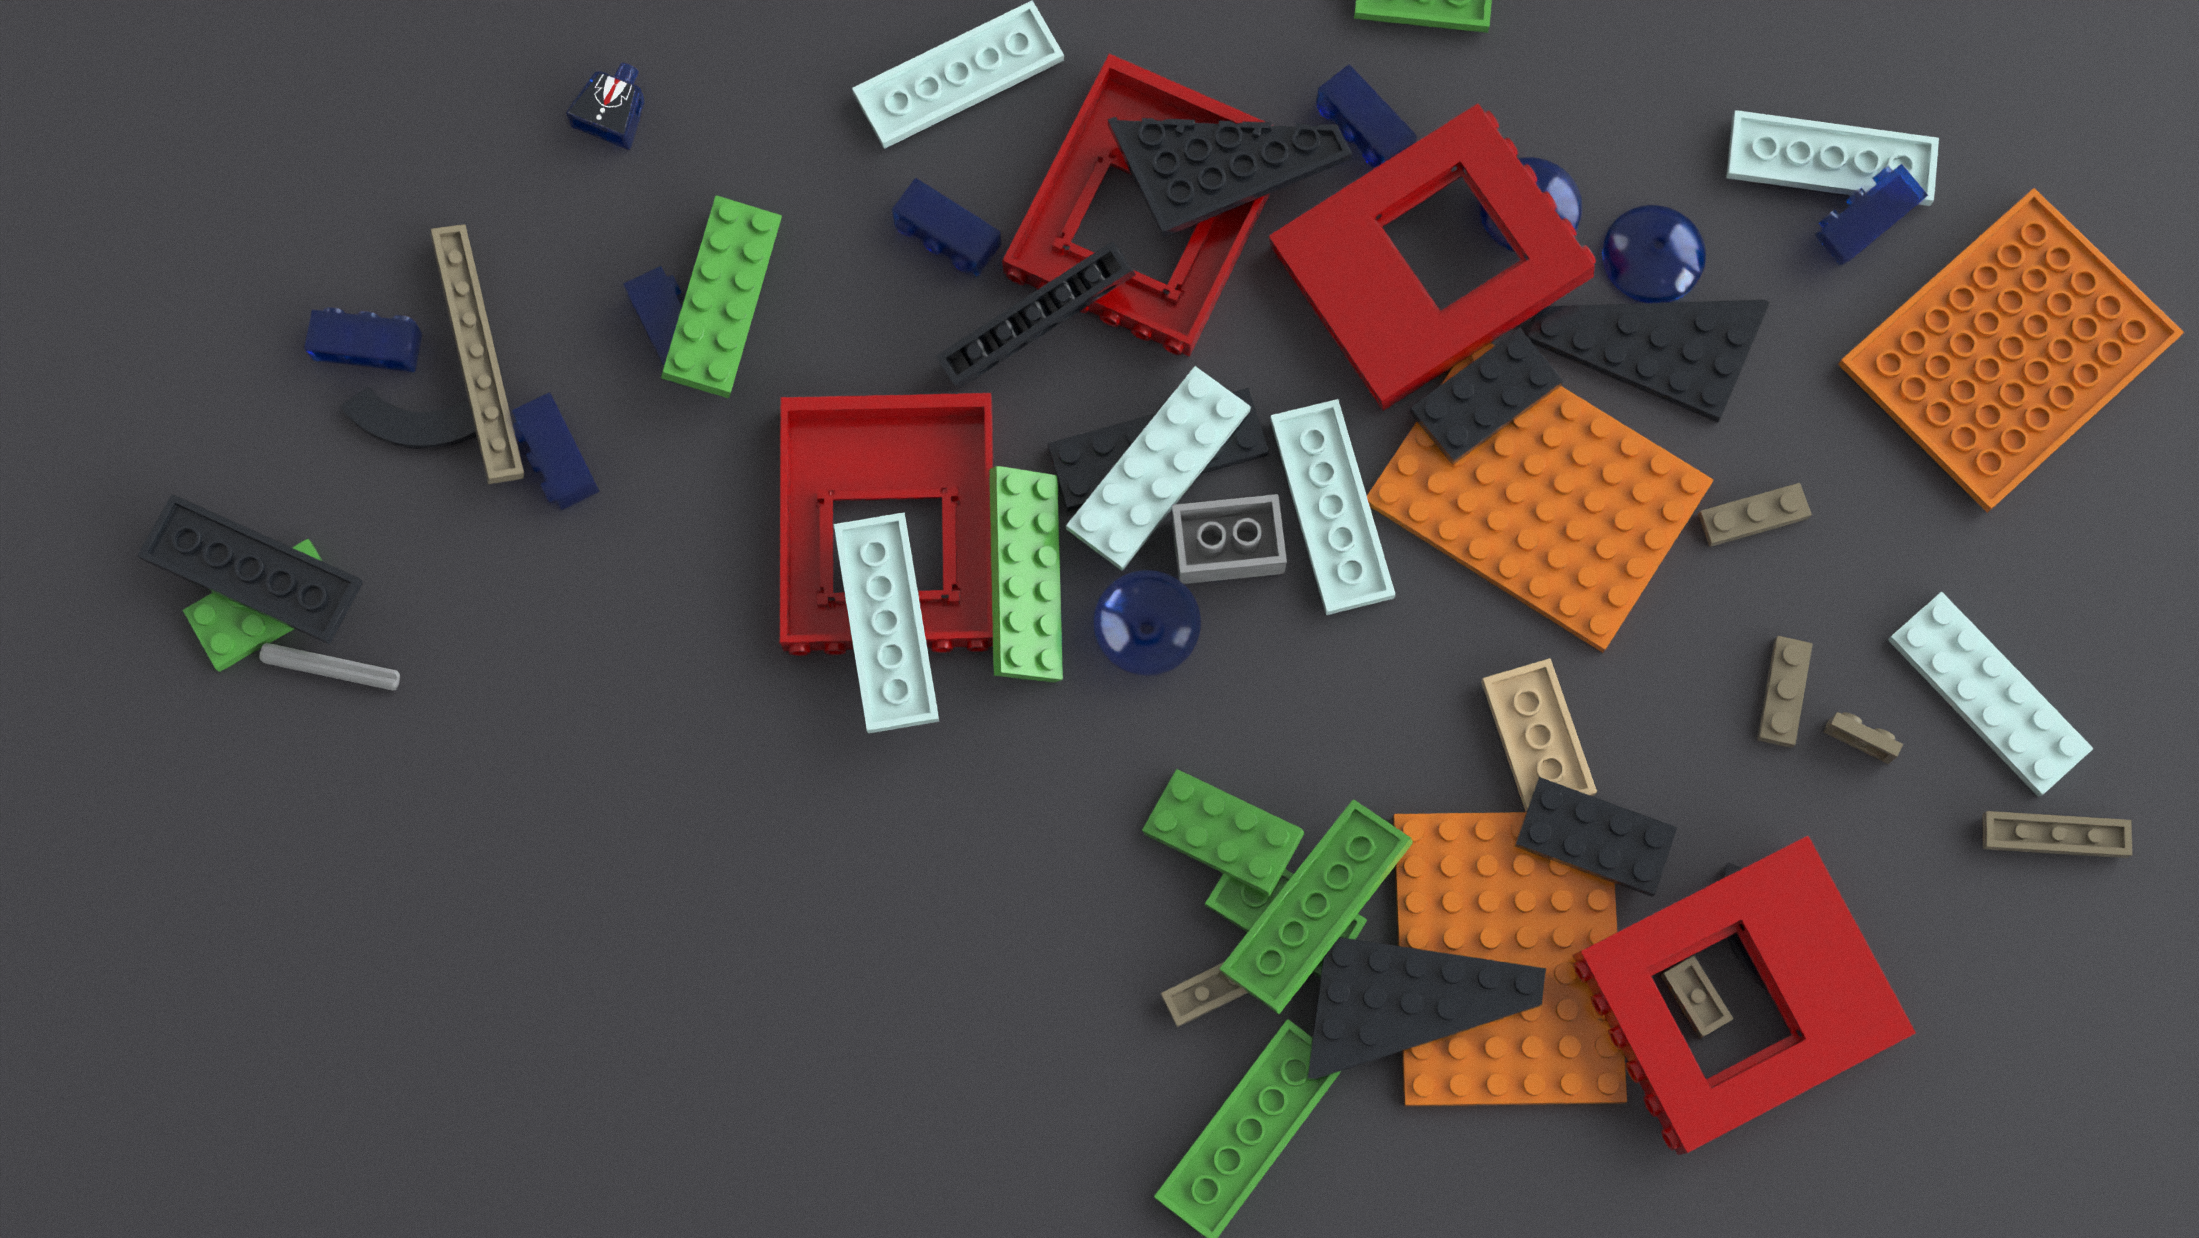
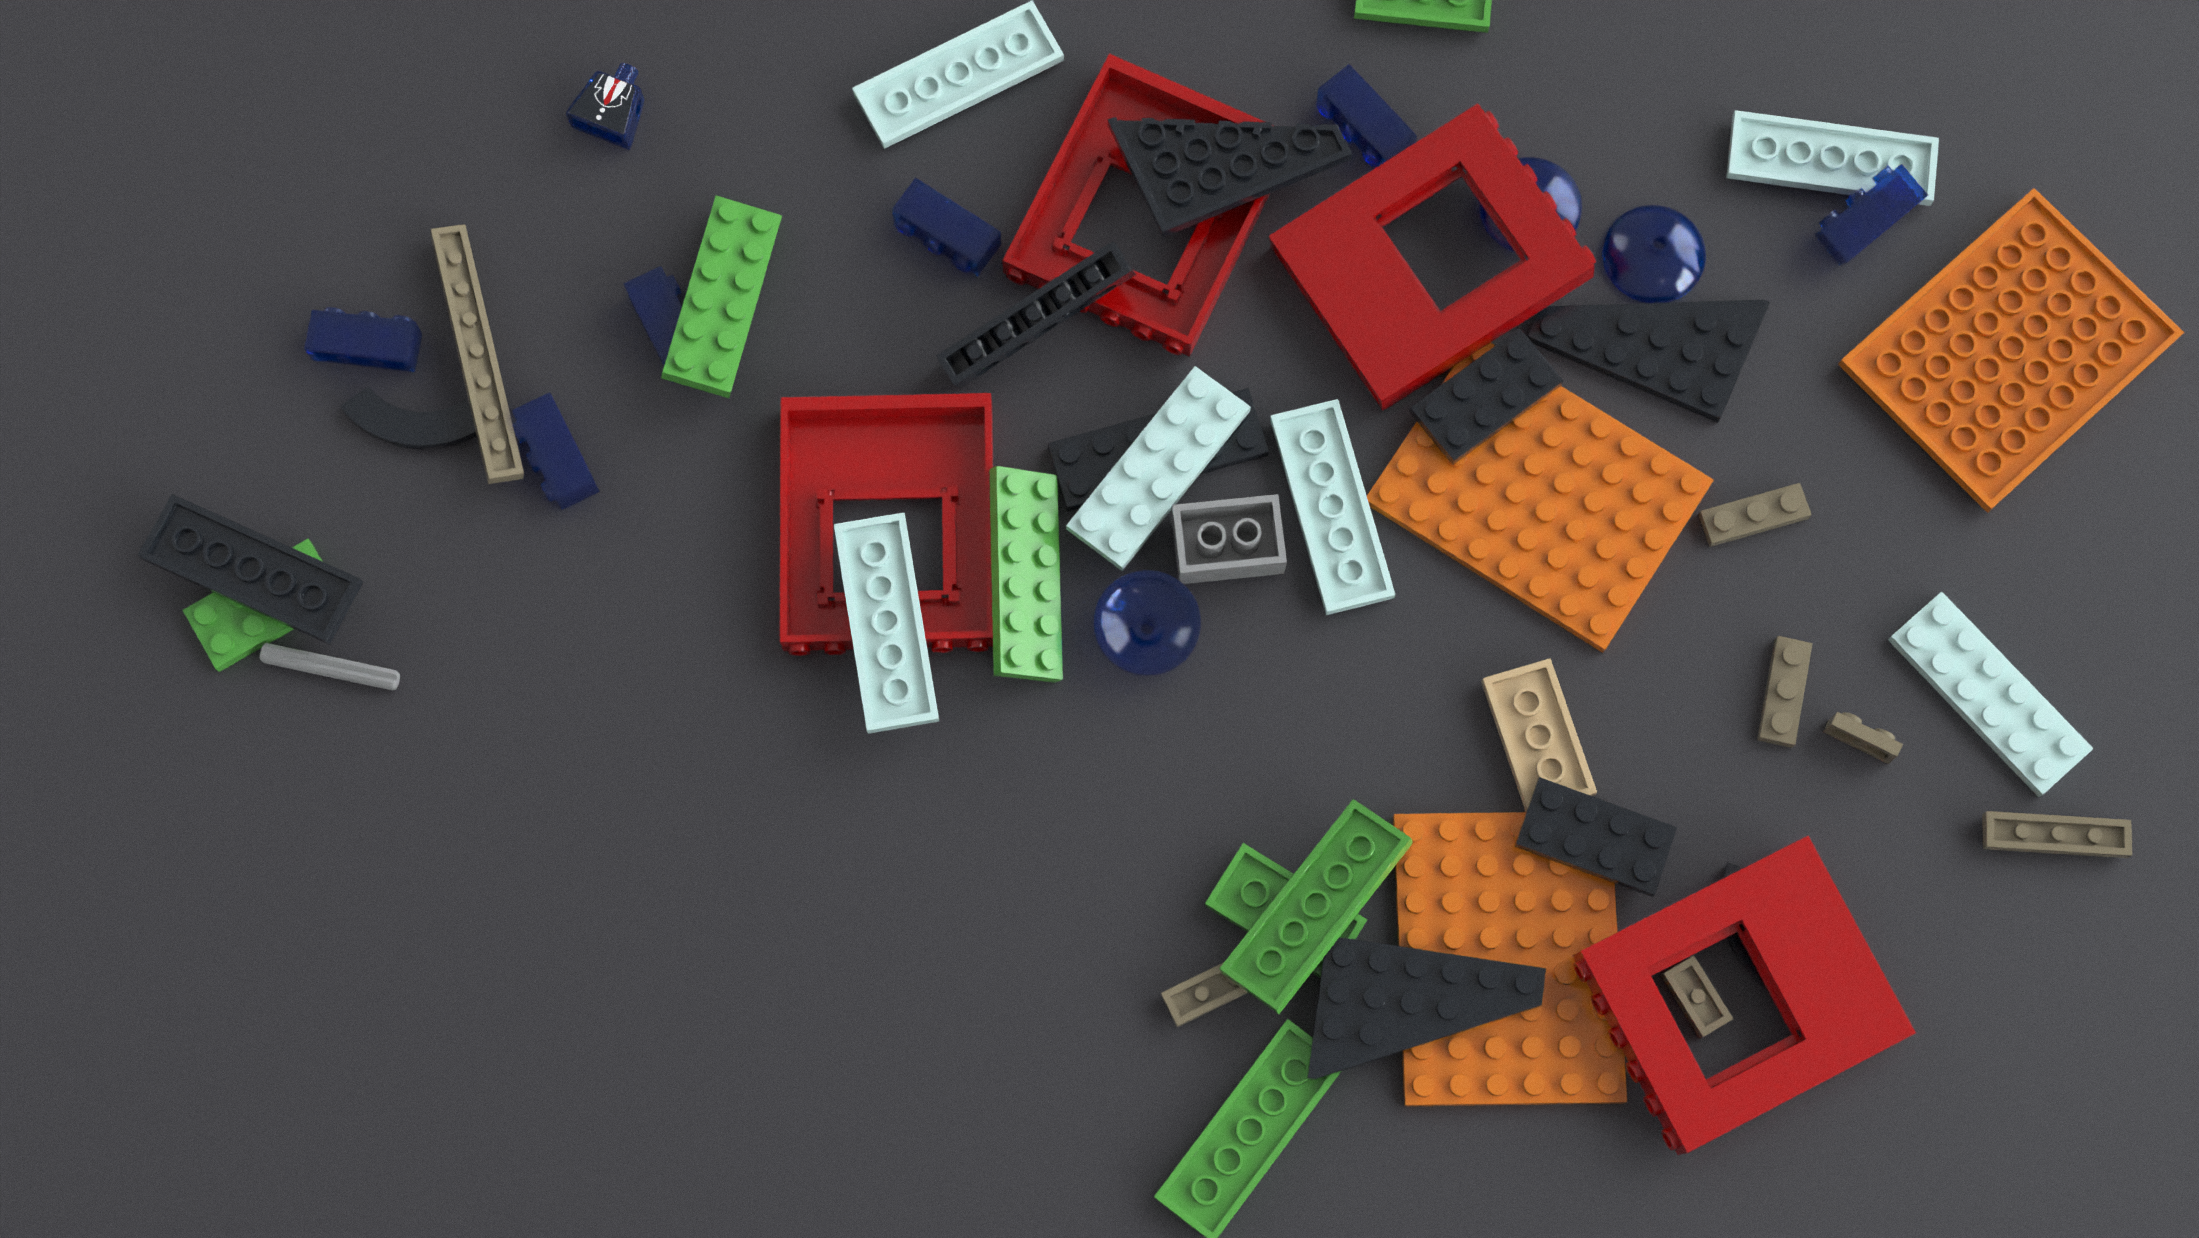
(1223, 832): bright green plate -> none

